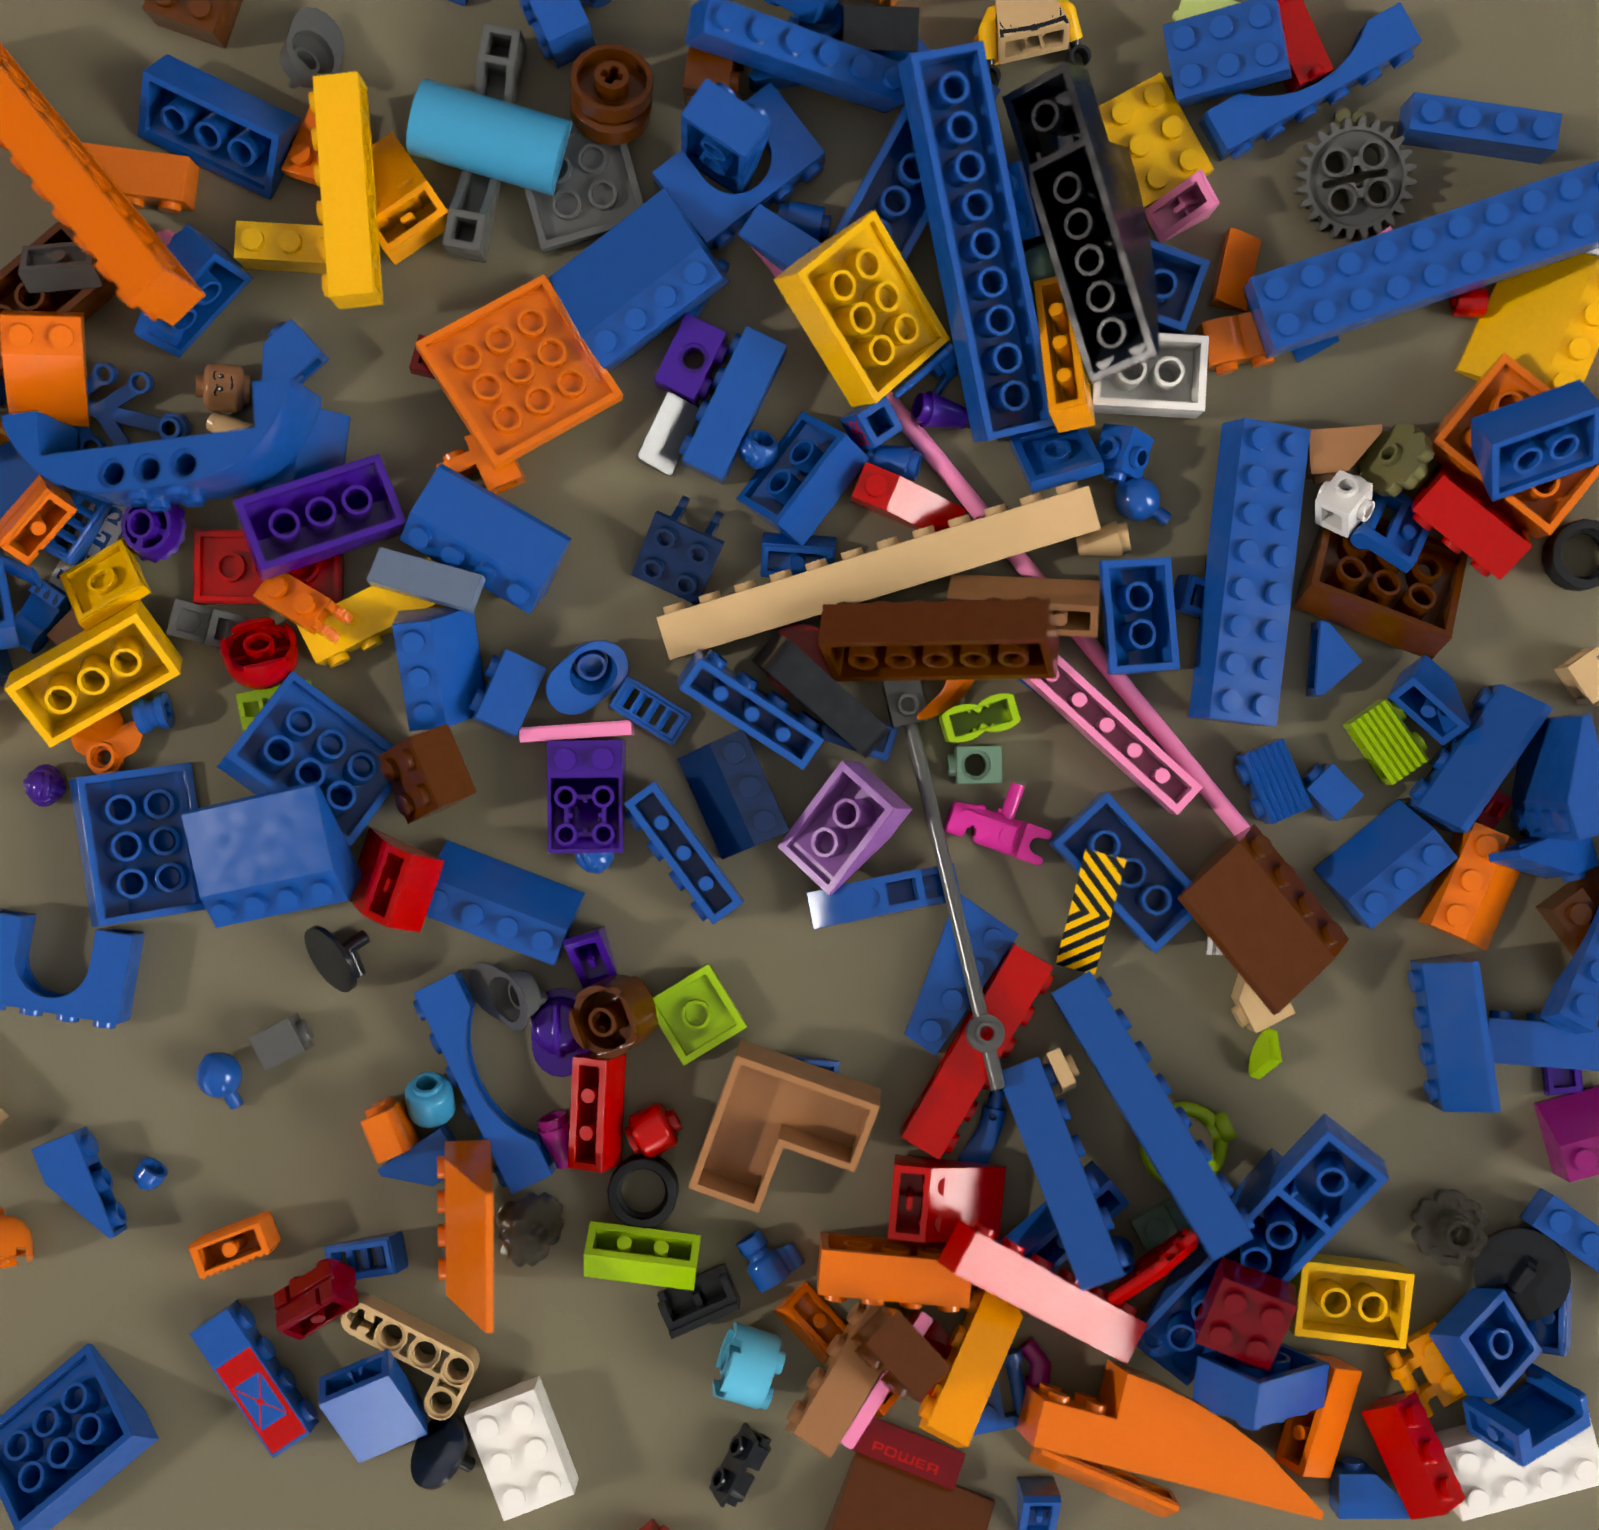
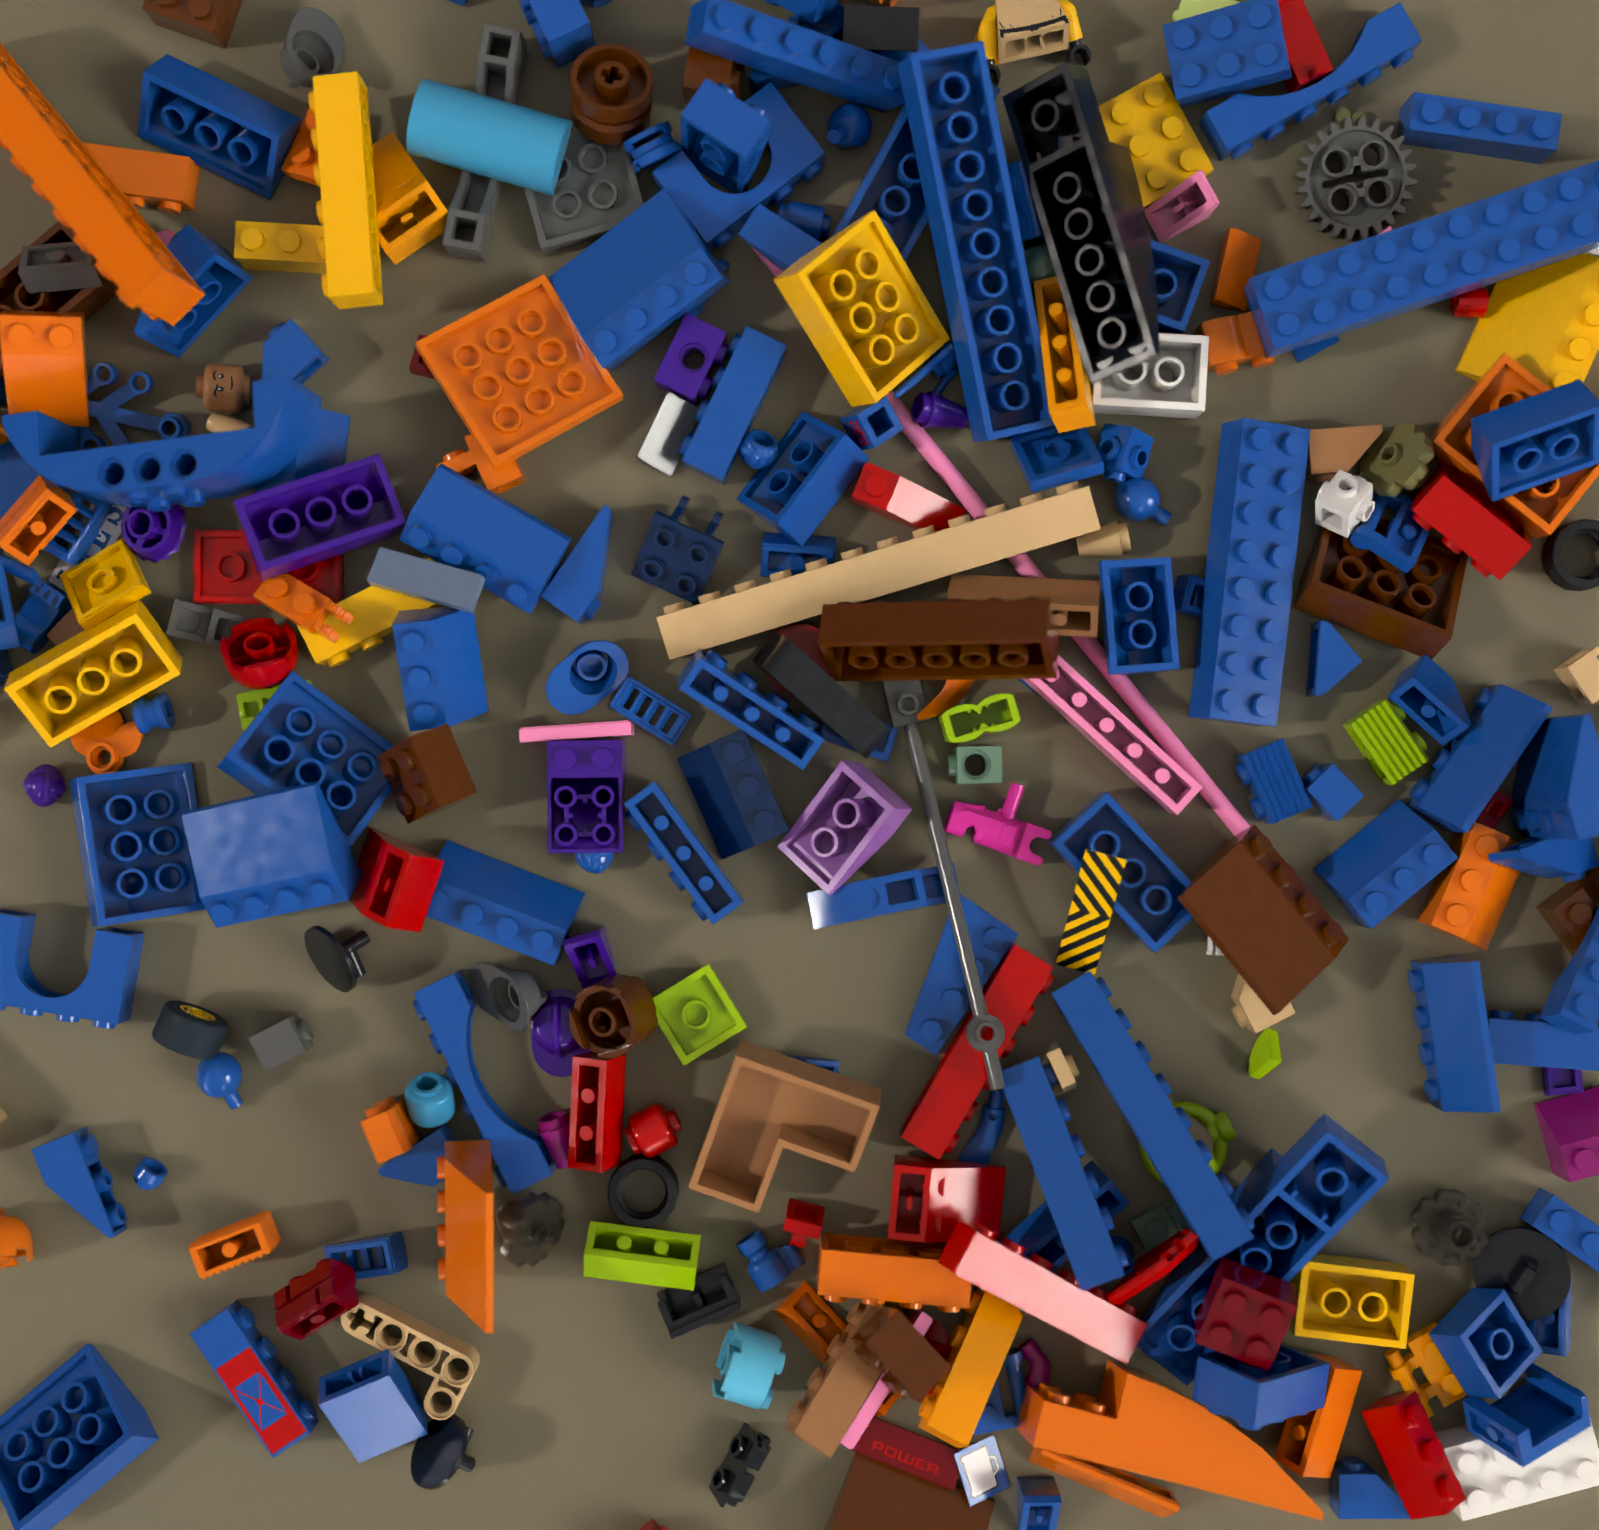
(190, 1030): none -> black wheel
(507, 692): blue brick -> none
(521, 1448): white brick -> none
(581, 577): none -> blue slope
(654, 150): none -> blue wheel
(803, 1221): none -> red tile
(849, 126): none -> blue piece
(897, 459): blue cone -> none
(981, 1470): none -> sticker

